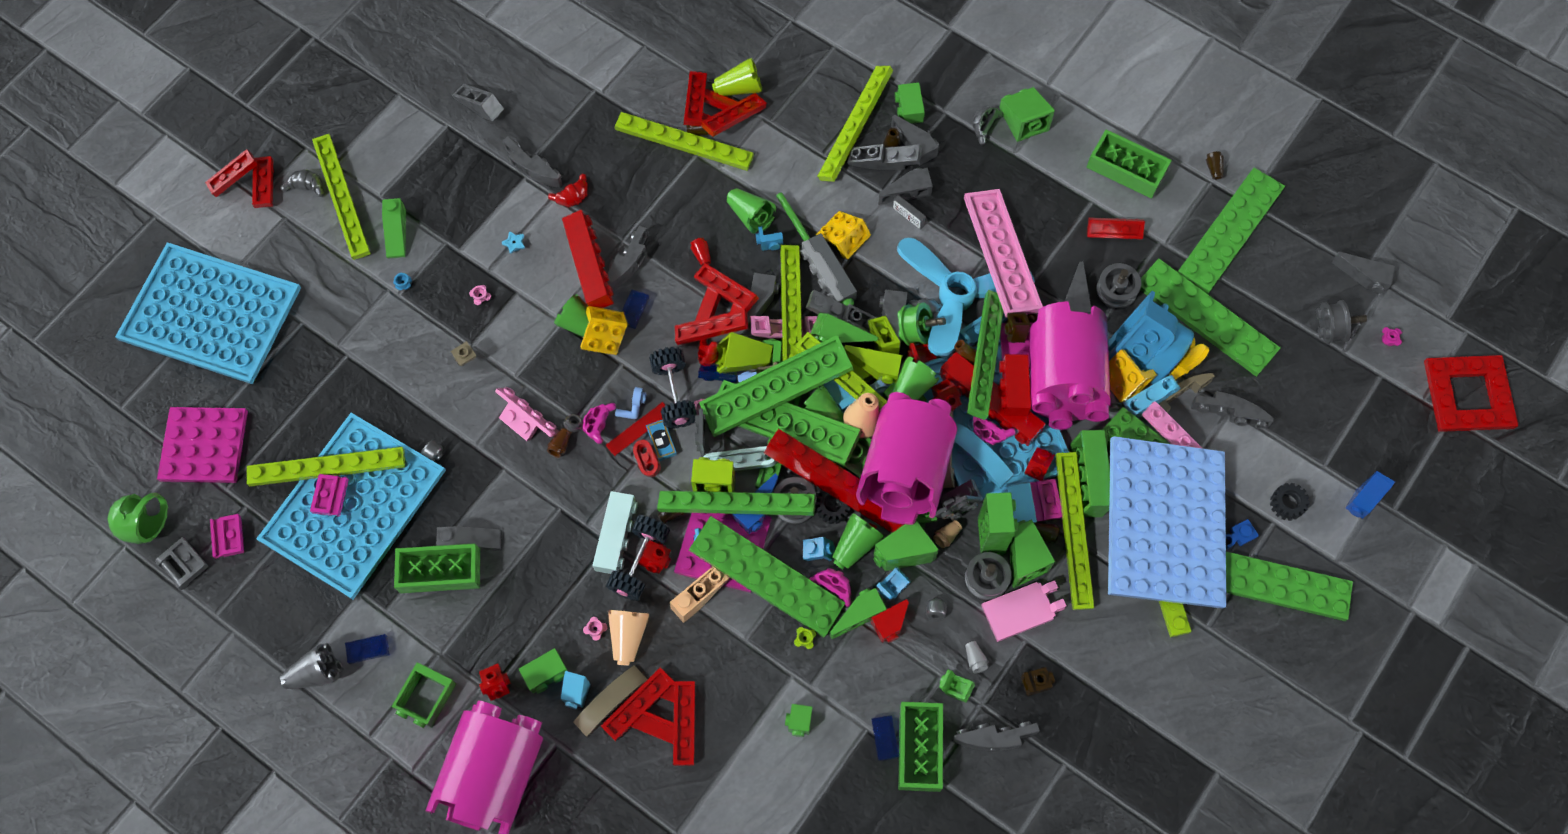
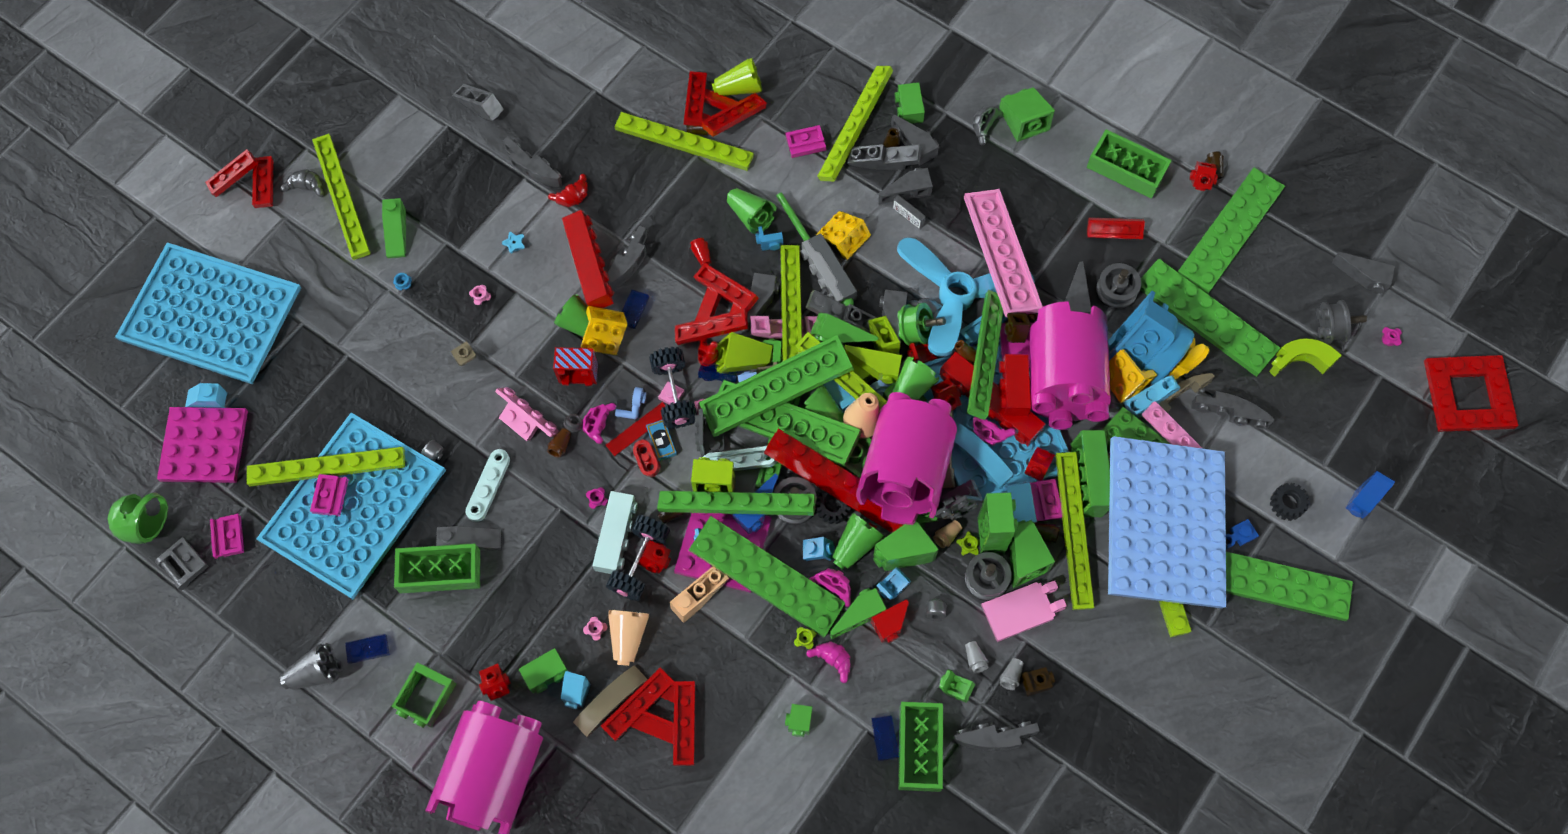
(206, 396): none -> medium azure slope
(487, 485): none -> light aqua plate
(575, 366): none -> red container
(596, 493): none -> dark pink plate
(667, 396): none -> bright pink plate
(805, 141): none -> dark pink plate
(835, 656): none -> dark pink piece
(968, 549): none -> lime plate
(1011, 676): none -> light grey cone
(1203, 176): none -> red brick
(1308, 350): none -> lime arch

